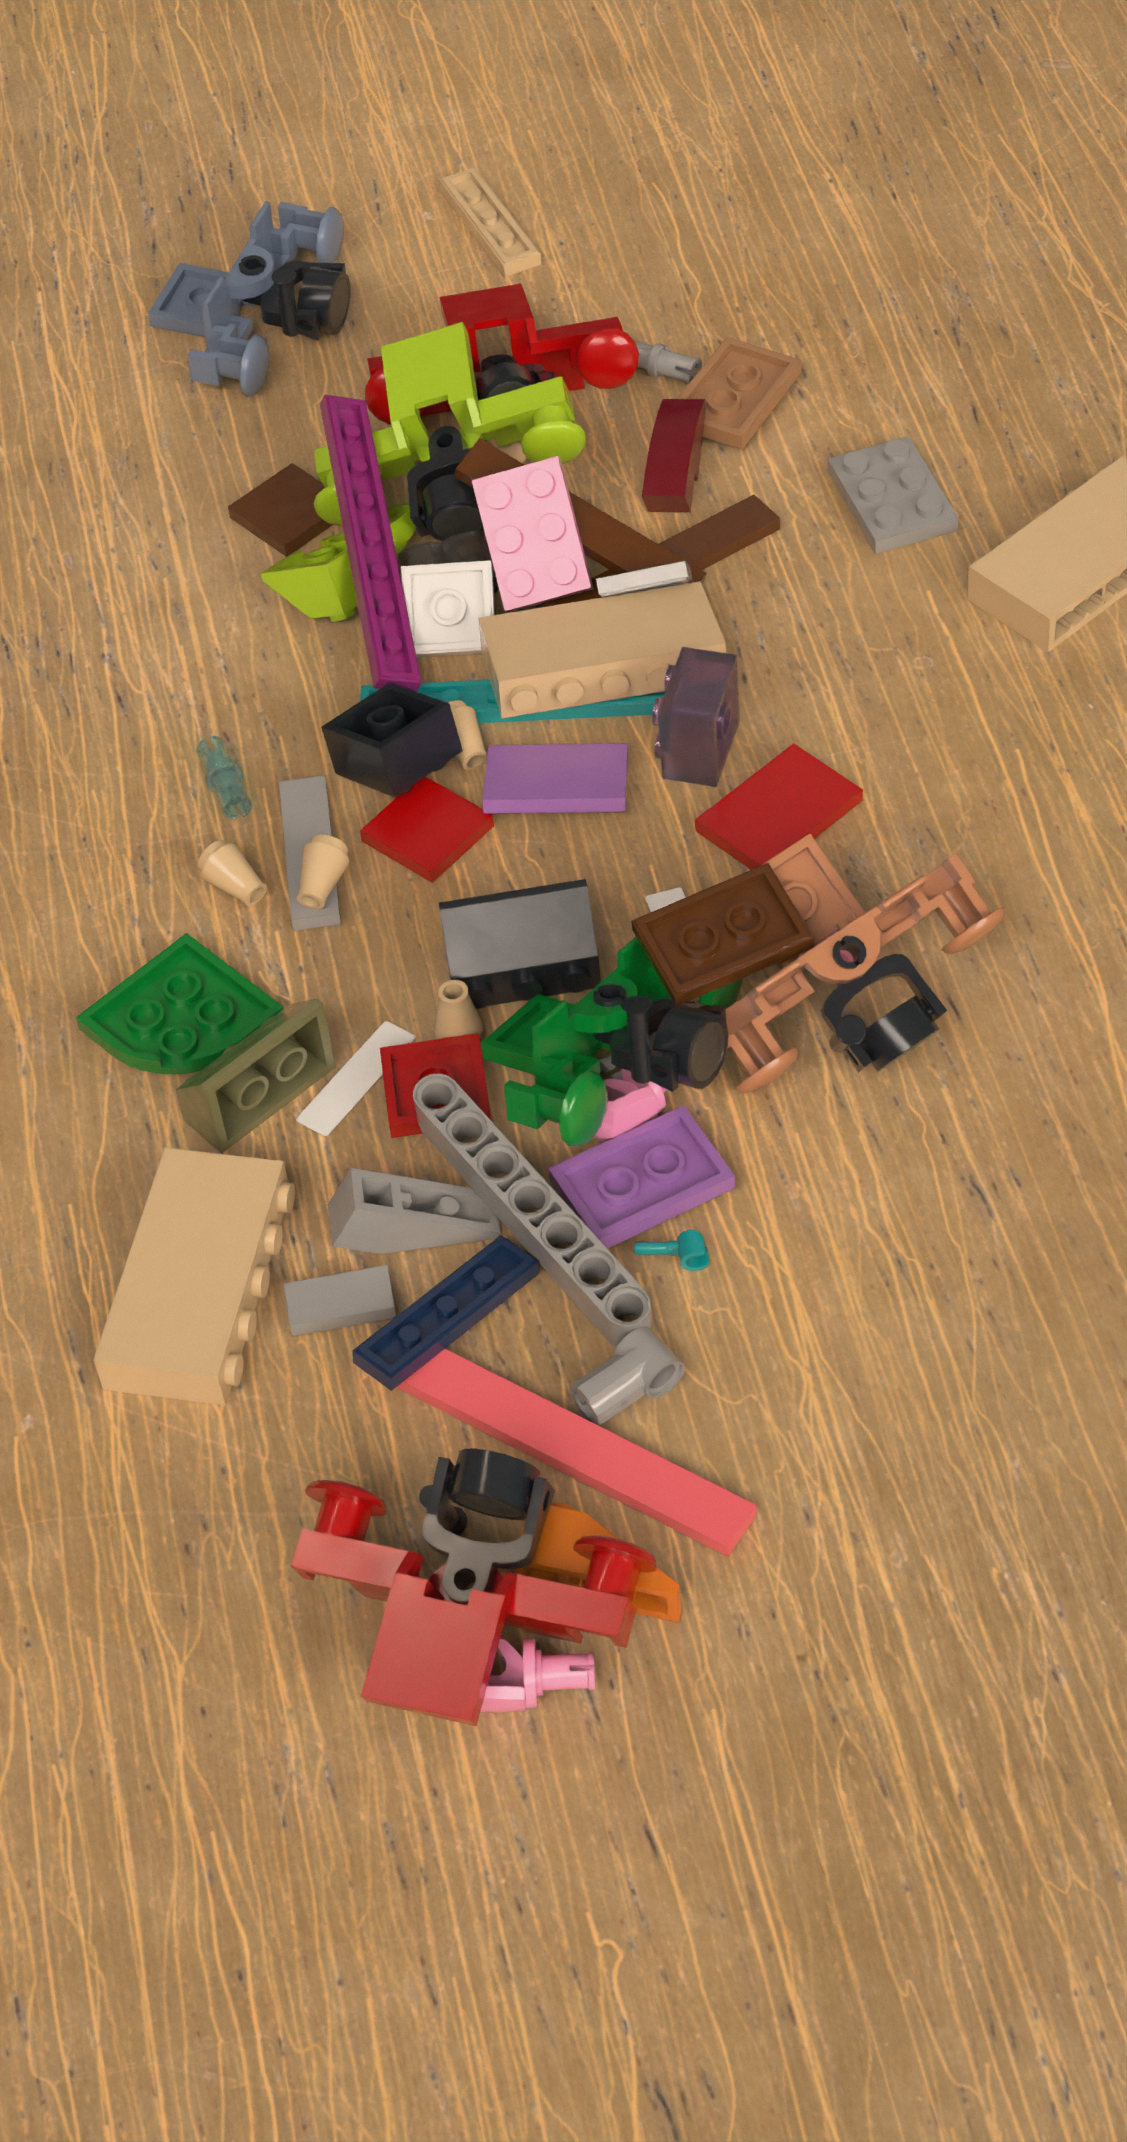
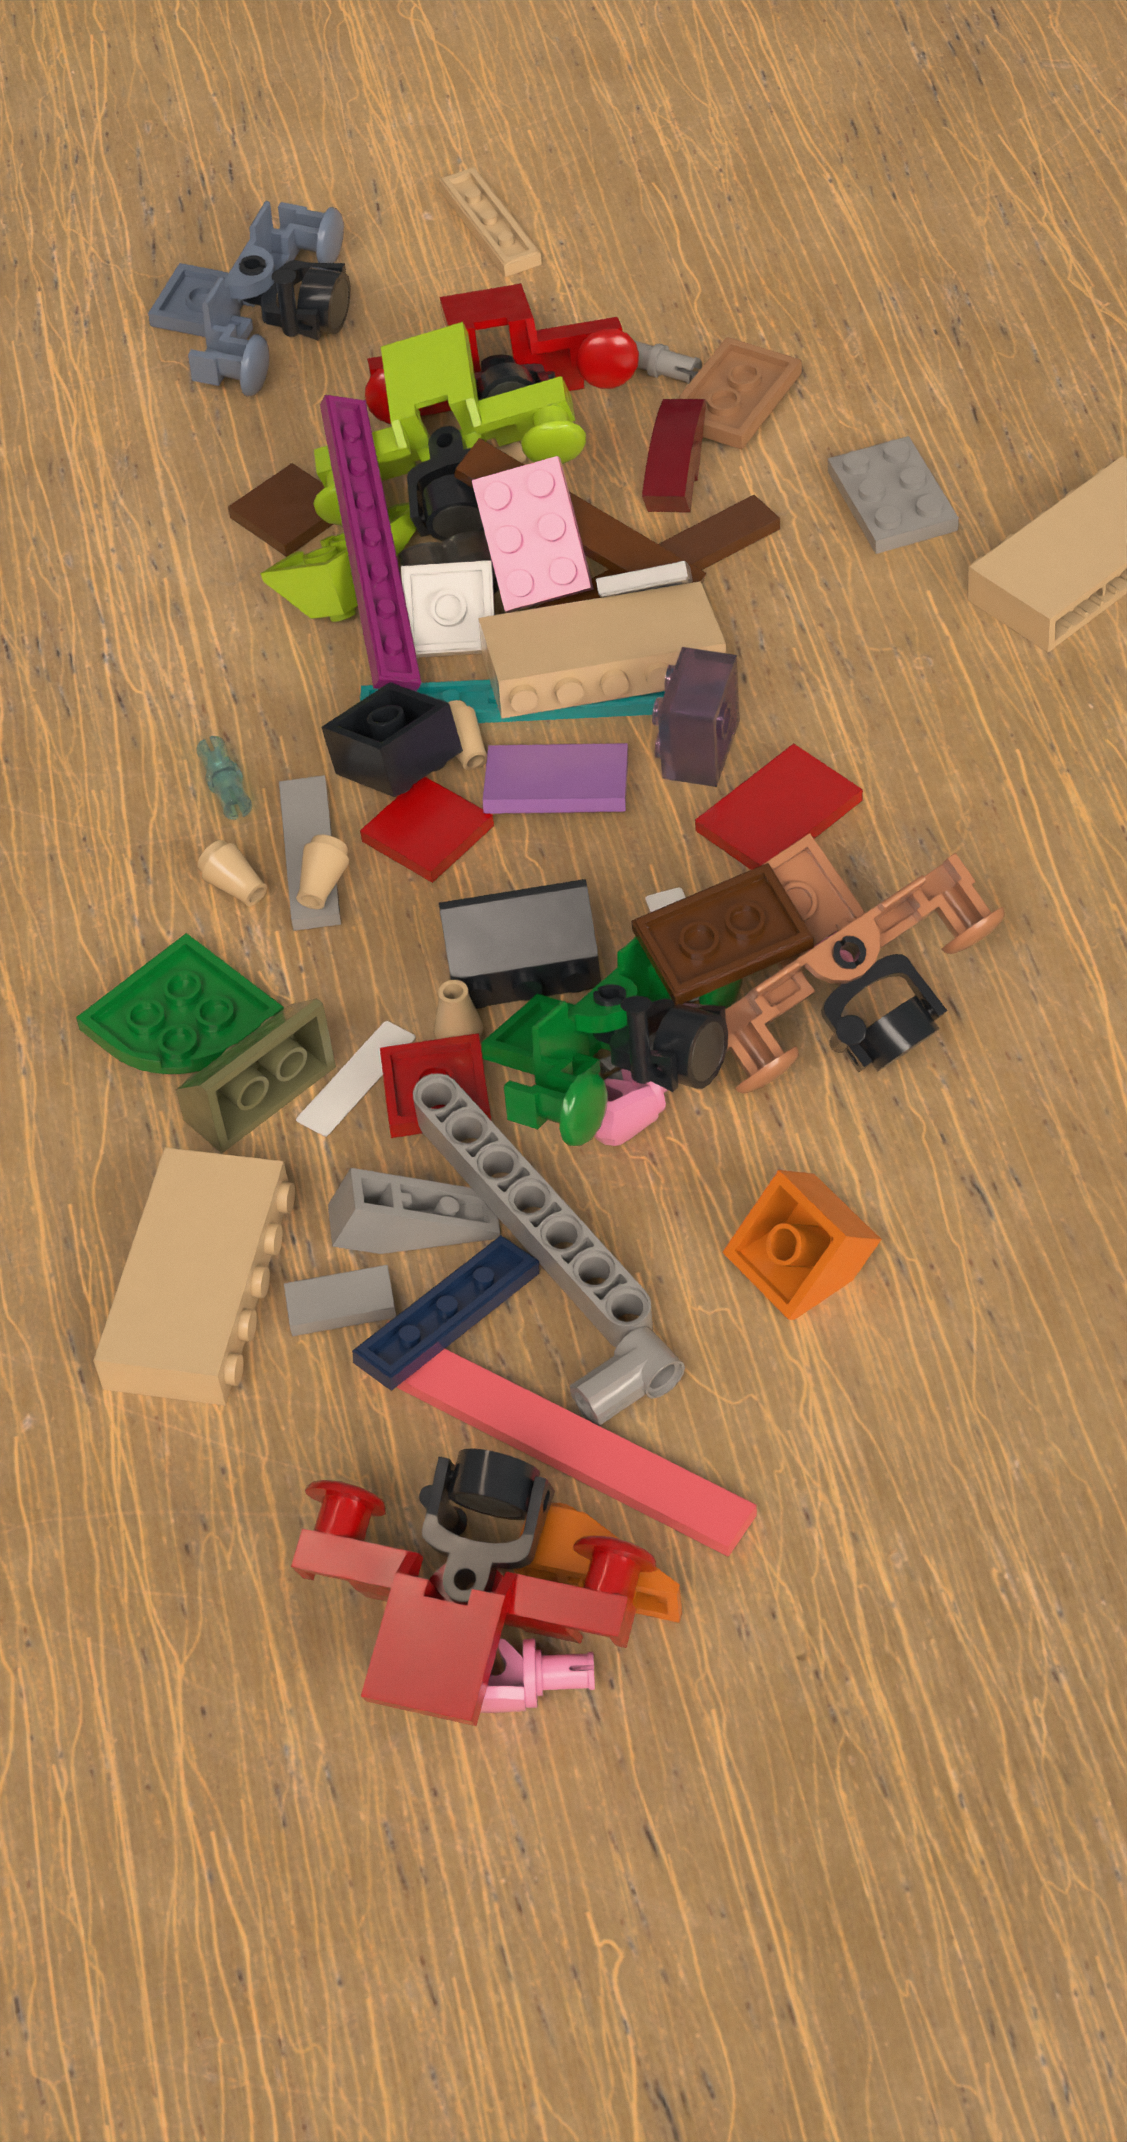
(642, 1177): medium lavender plate -> none
(689, 1247): teal hand -> none
(800, 1243): none -> orange slope

